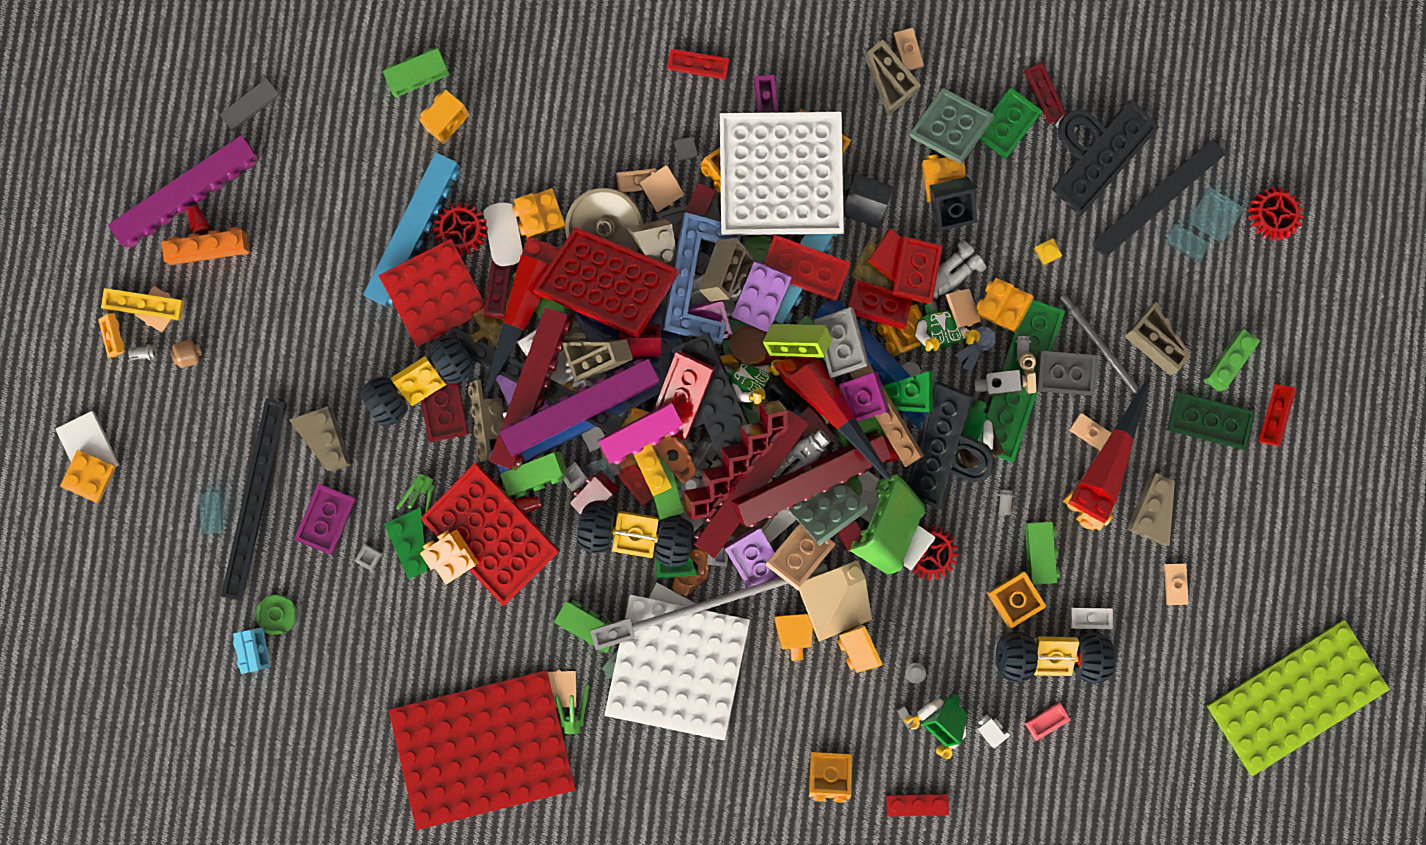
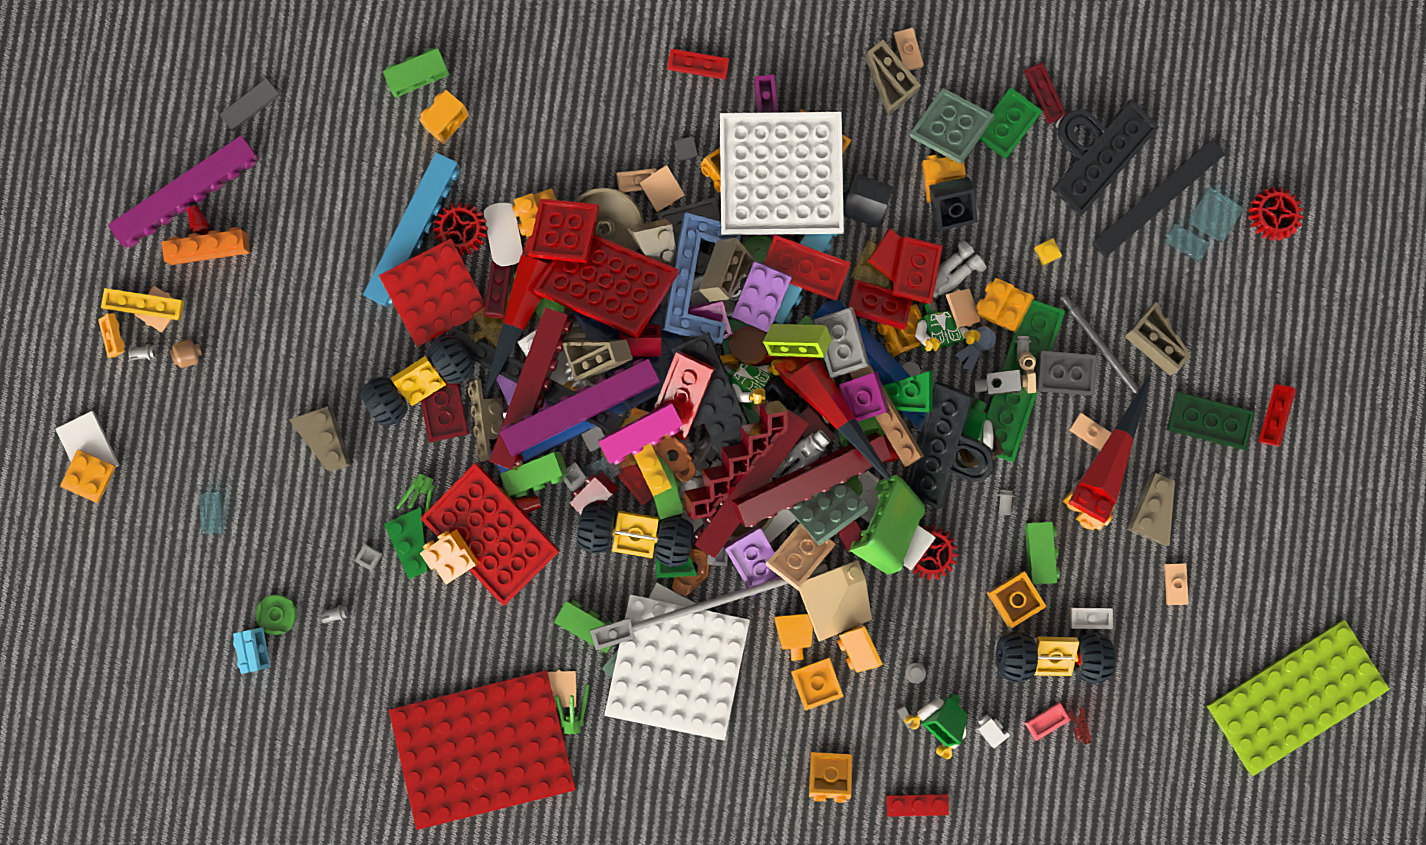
(253, 500): black plate -> none
(325, 519): magenta plate -> none
(334, 614): none -> light grey pin
(563, 230): none -> red plate
(698, 204): dark red tile -> none
(817, 683): none -> light orange plate
(1081, 731): none -> clear red plate
(1231, 360): bright green brick -> none

